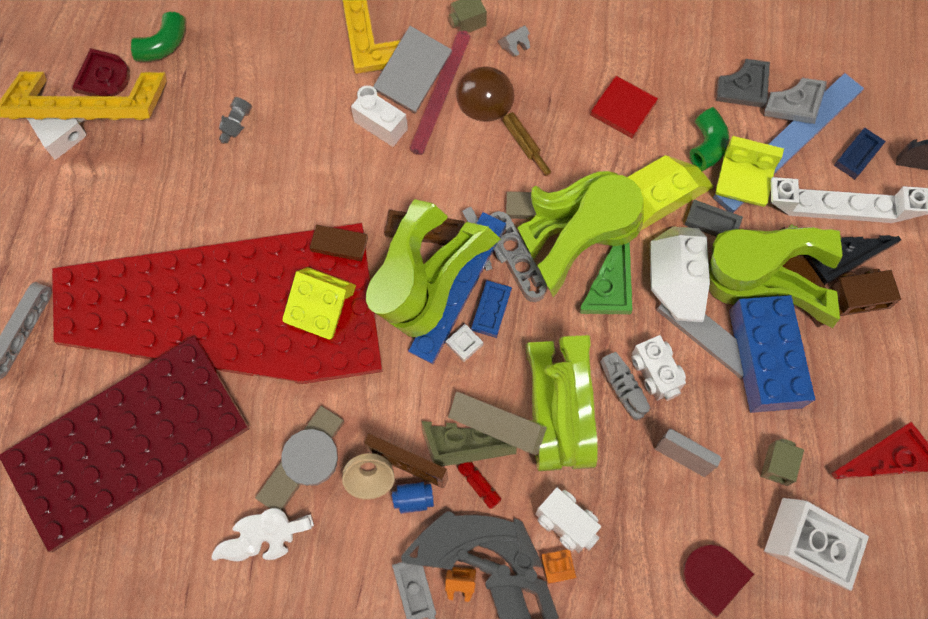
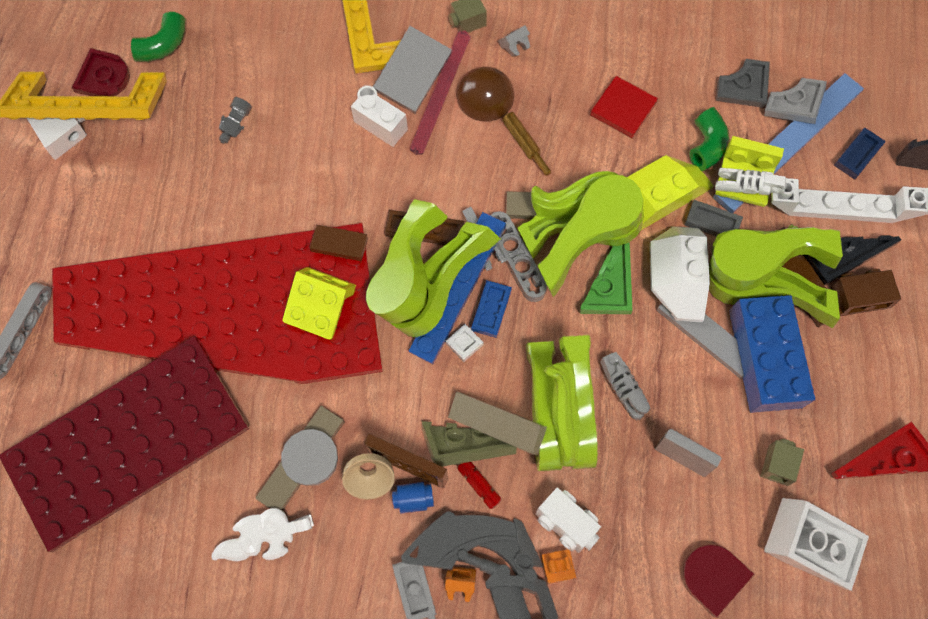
(659, 369): white brick -> none
(750, 182): none -> white hinge

